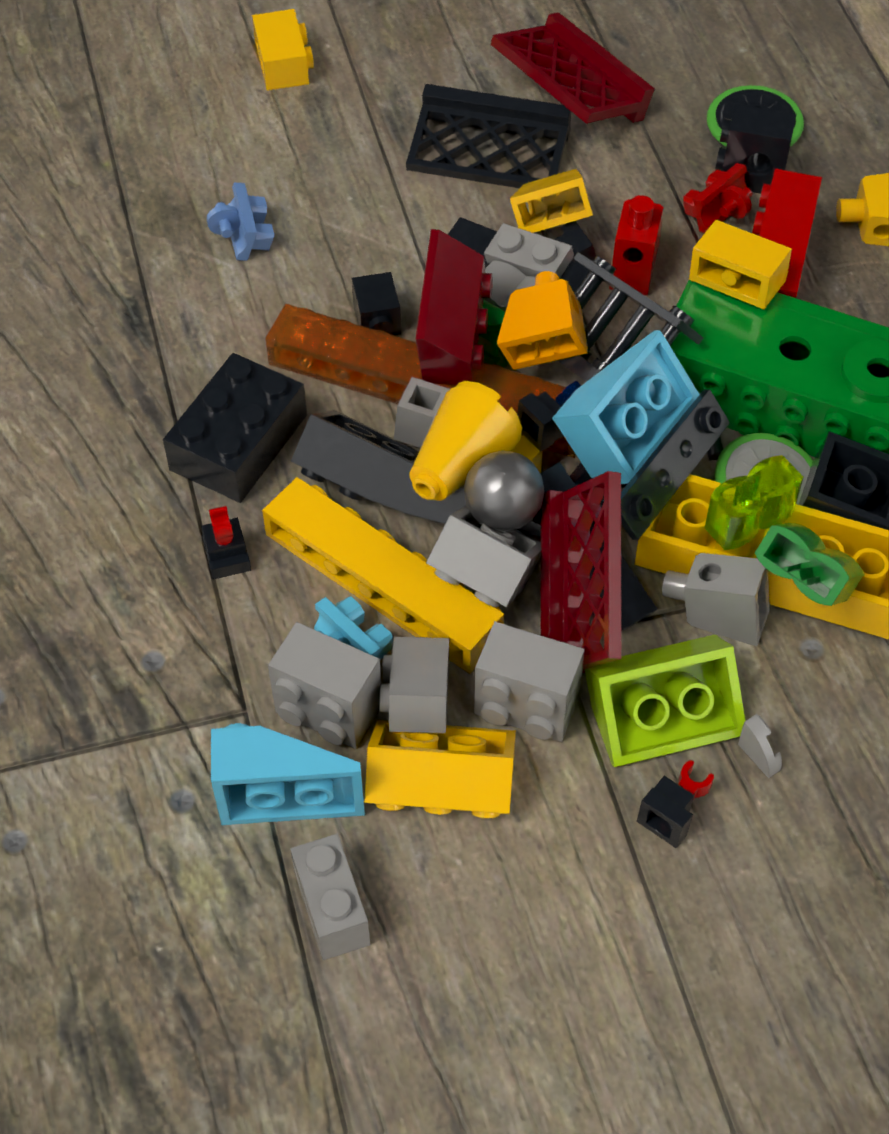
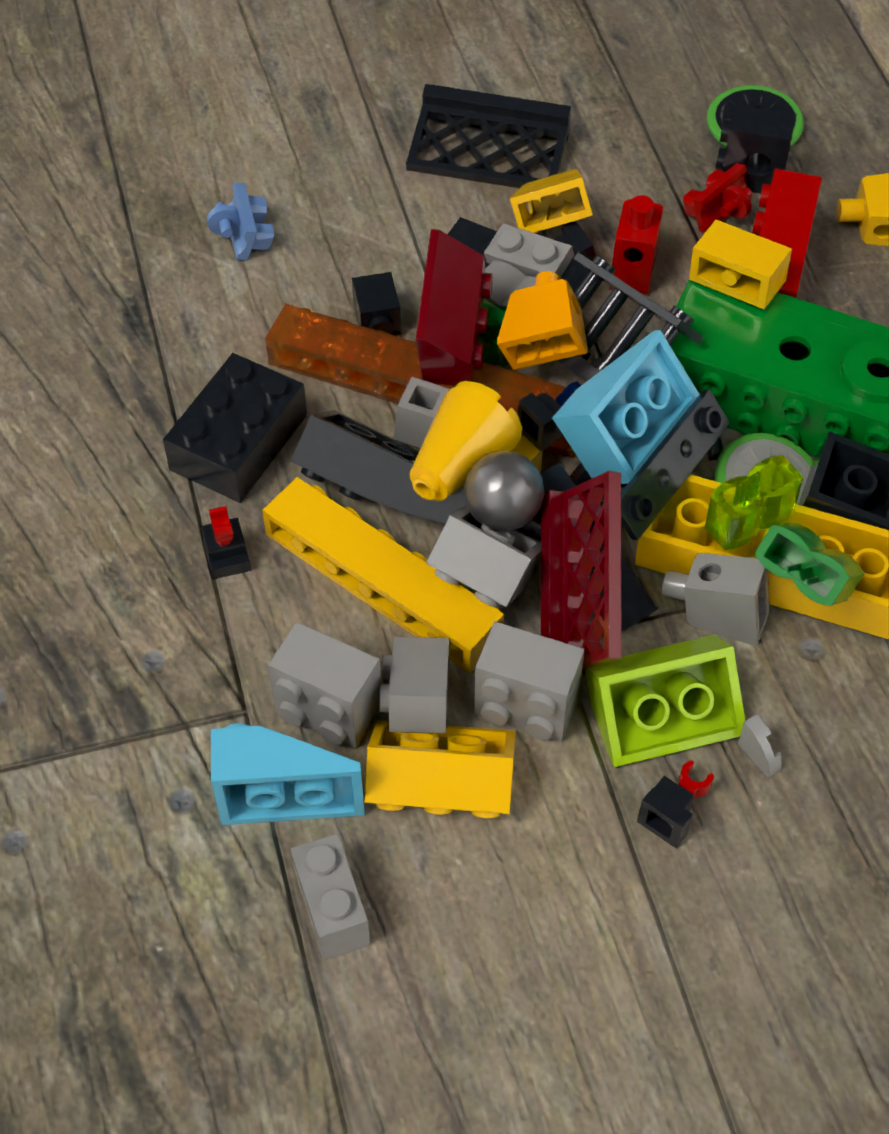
(282, 49): yellow brick -> none
(342, 623): medium azure hips -> none
(590, 67): dark red fence -> none

